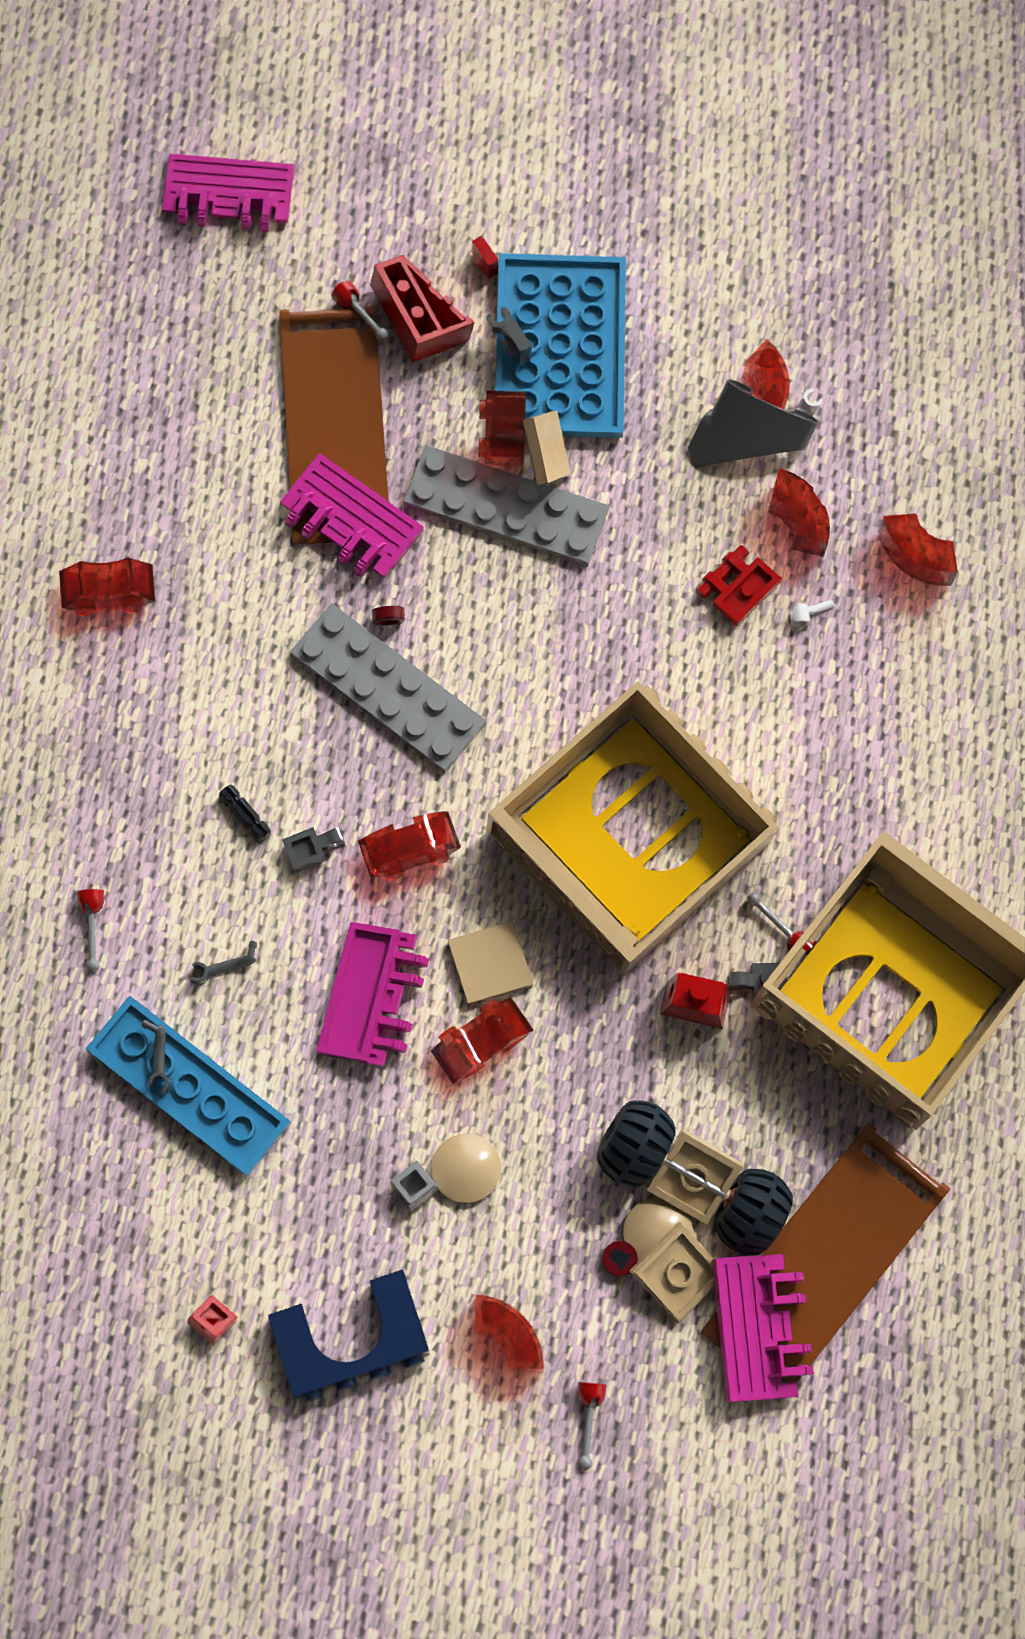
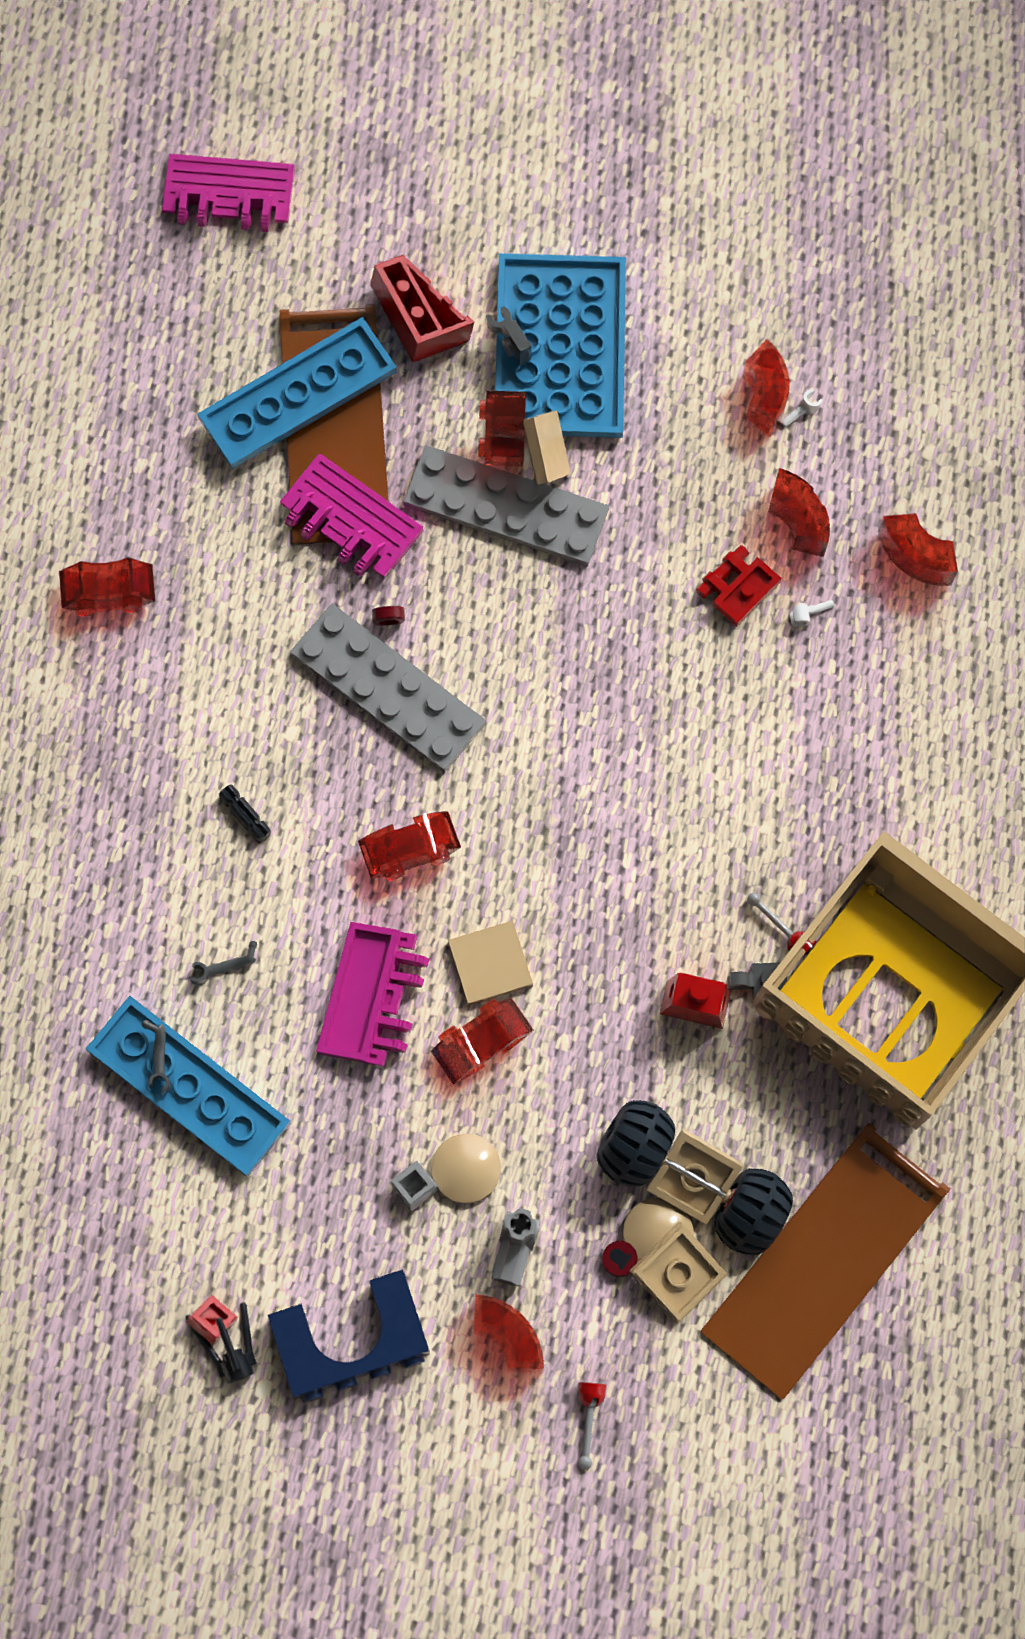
(91, 902): hinge -> none
(235, 1363): none -> black plant
(297, 393): none -> dark azure plate
(307, 848): dark grey plate -> none
(346, 297): hinge -> none
(484, 257): red tile -> none
(516, 1241): none -> light grey piece
(617, 881): door -> none
(748, 428): dark grey panel -> none
(752, 1328): dark pink hinge -> none

